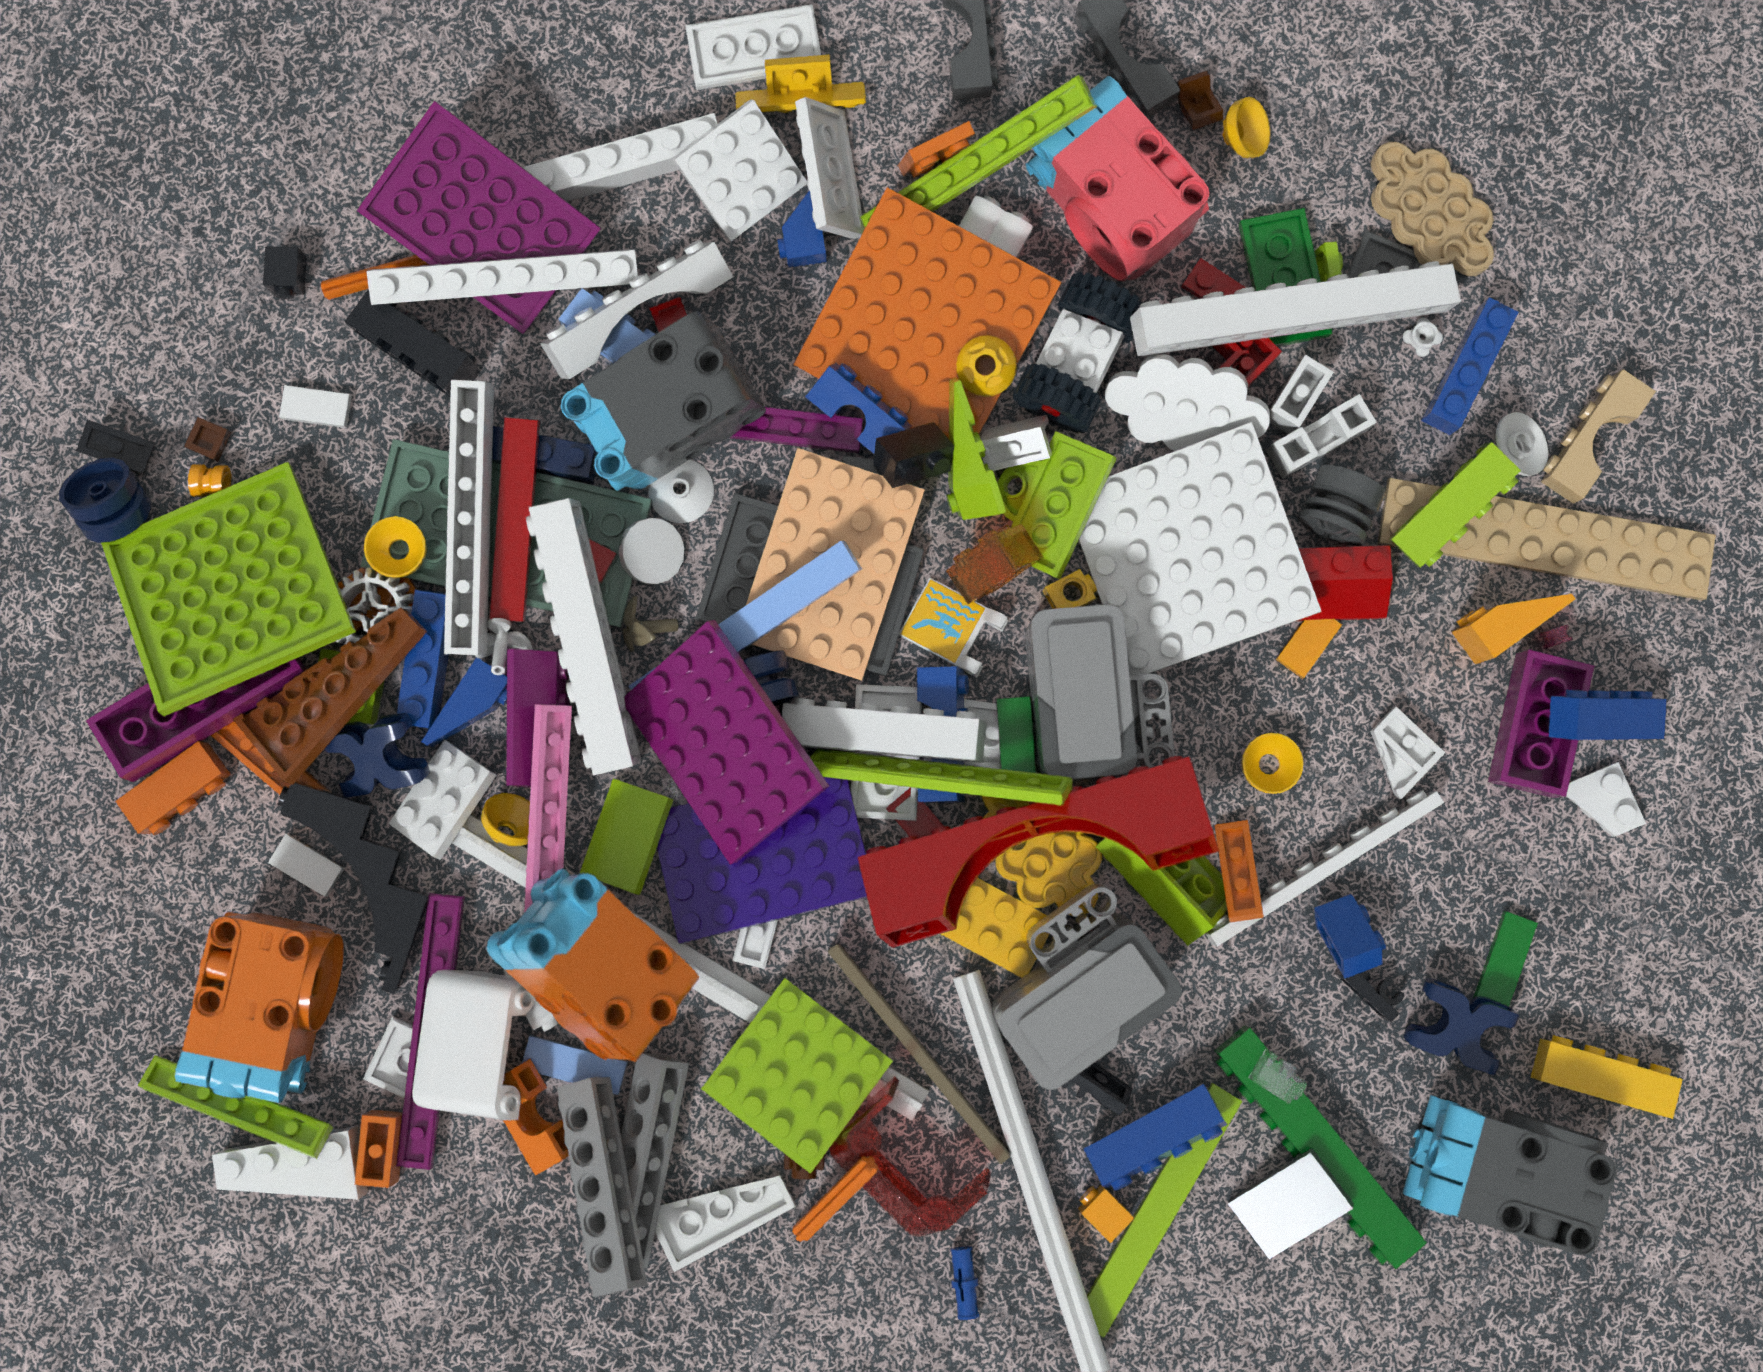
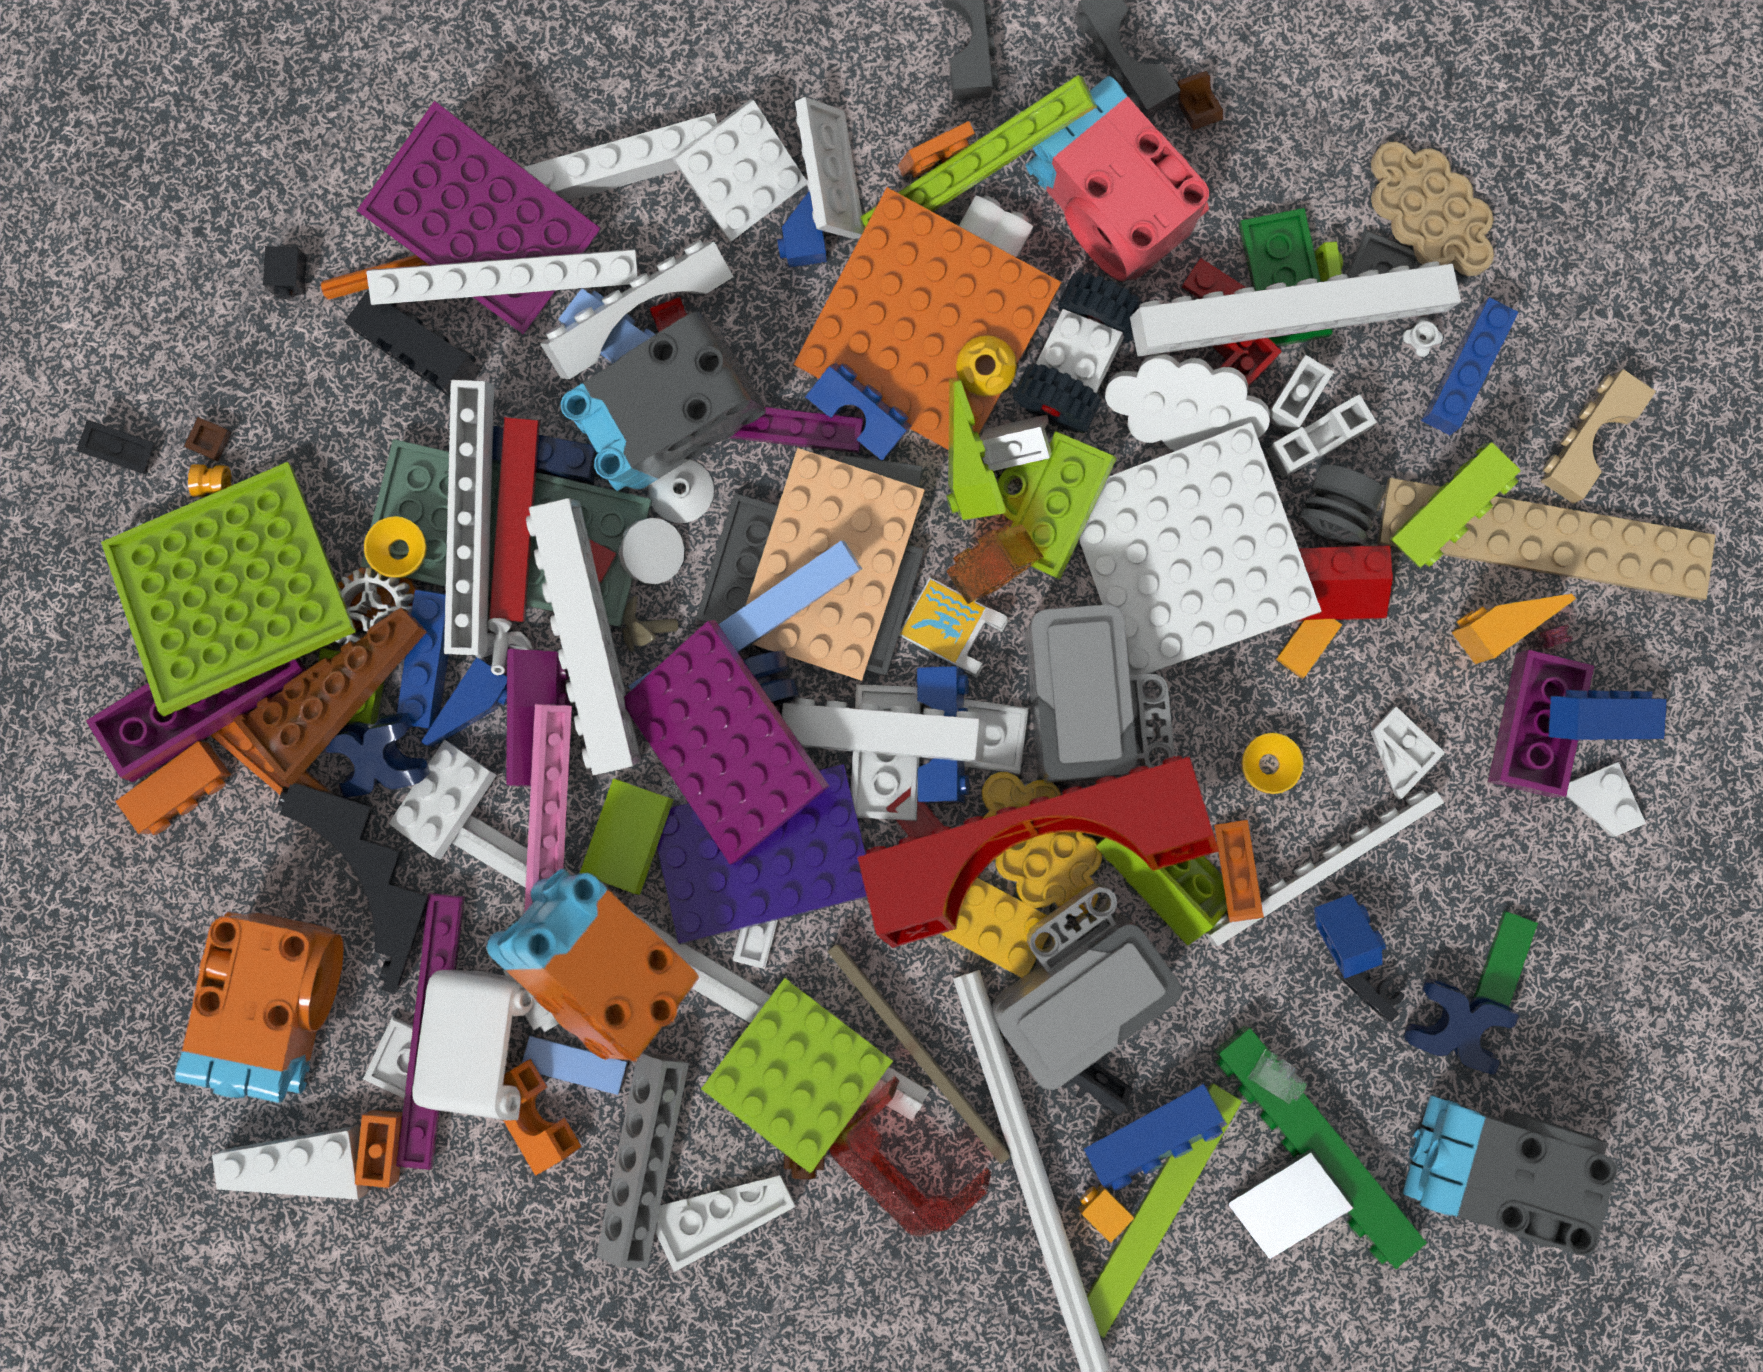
(105, 500): dark blue wheel -> none
(247, 1113): lime tile -> none
(306, 865): white tile -> none
(315, 406): white tile -> none
(507, 811): yellow piece -> none
(614, 1199): light grey brick -> none
(737, 47): white tile -> none
(799, 78): yellow bracket -> none
(835, 1198): orange axle -> none
(913, 454): black brick -> none
(943, 776): lime tile -> none
(964, 1283): blue pin -> none
(1015, 734): green tile -> none
(1084, 583): yellow brick -> none
(1247, 128): yellow piece -> none
(1522, 443): white dish -> none
(1605, 1077): yellow brick -> none

